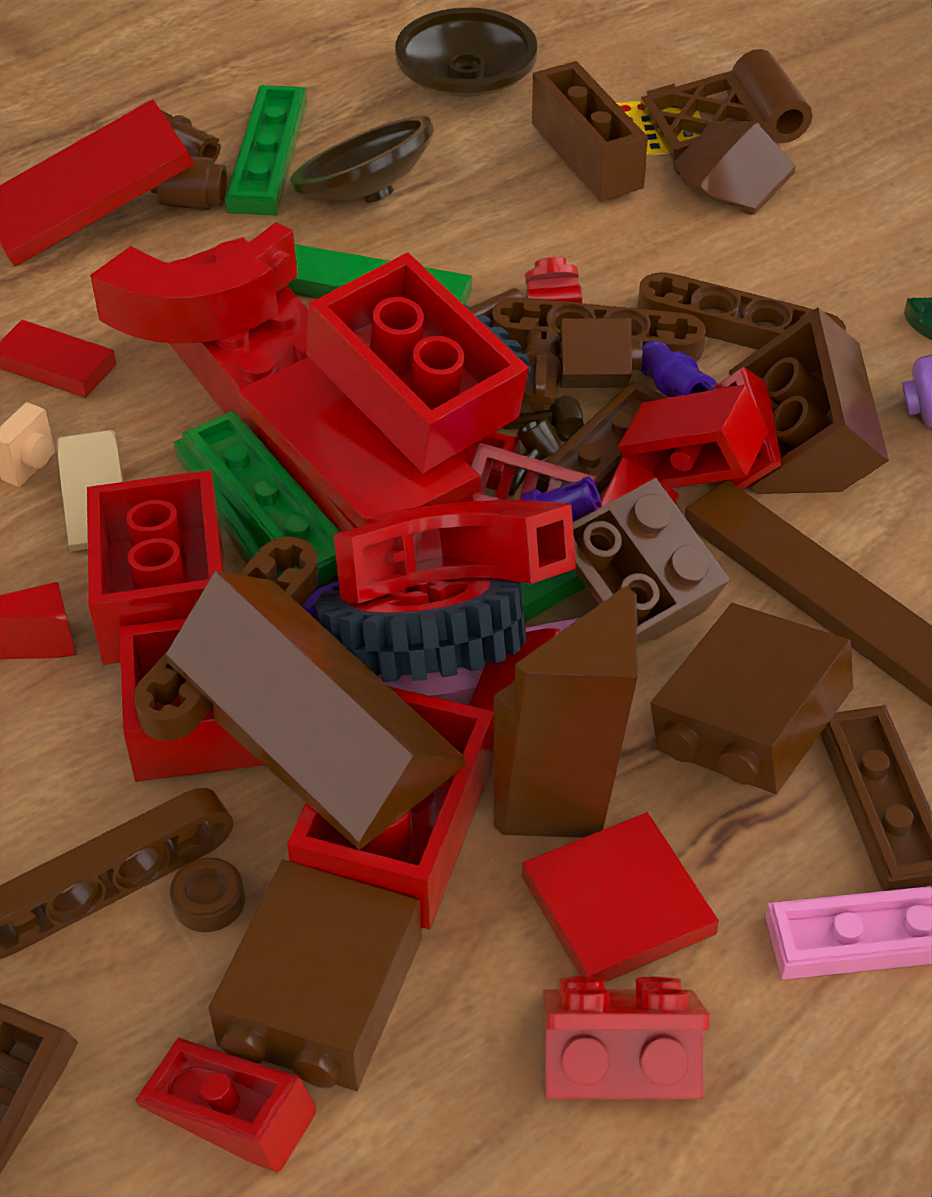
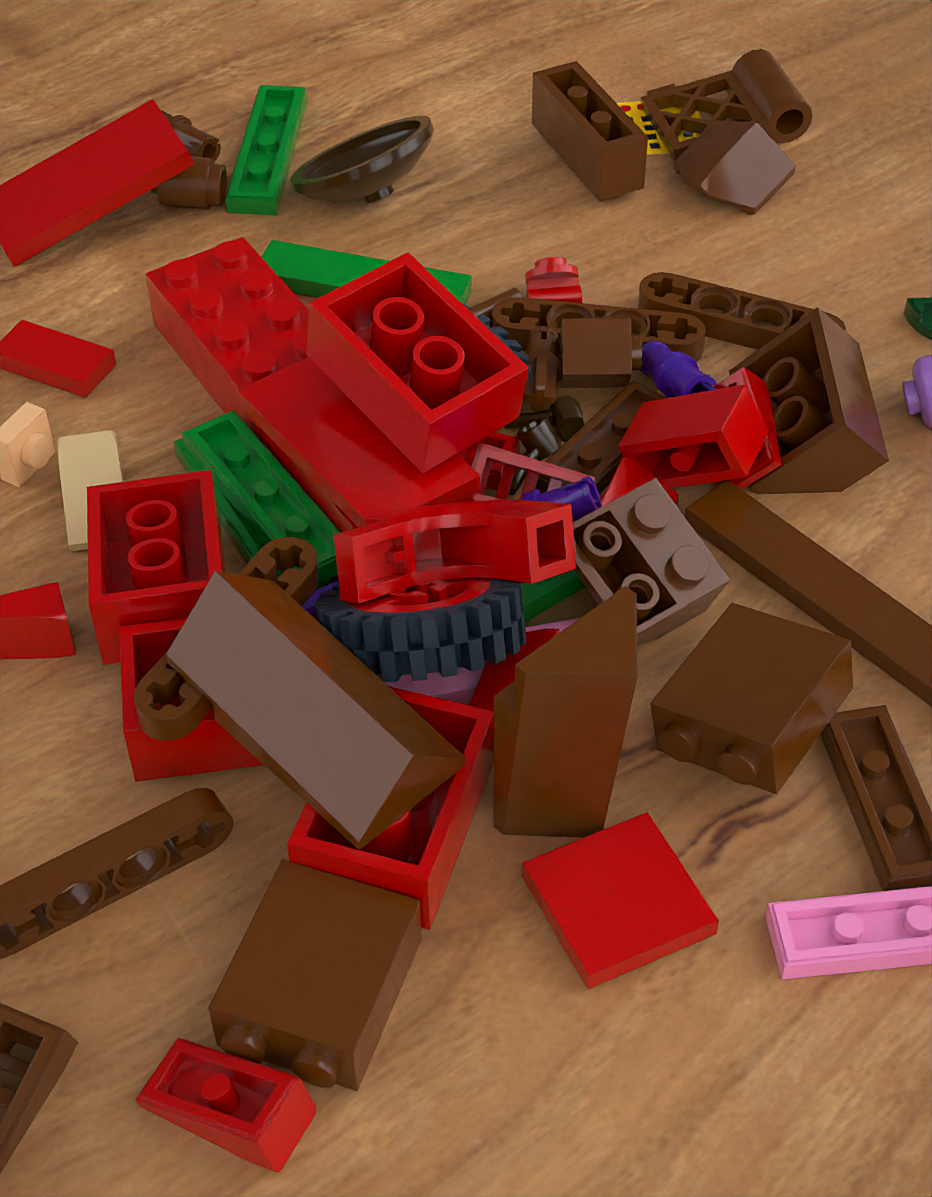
(195, 301): red arch -> none
(207, 894): reddish brown tile -> none
(466, 51): dark brown dish -> none
(623, 1040): red bracket -> none

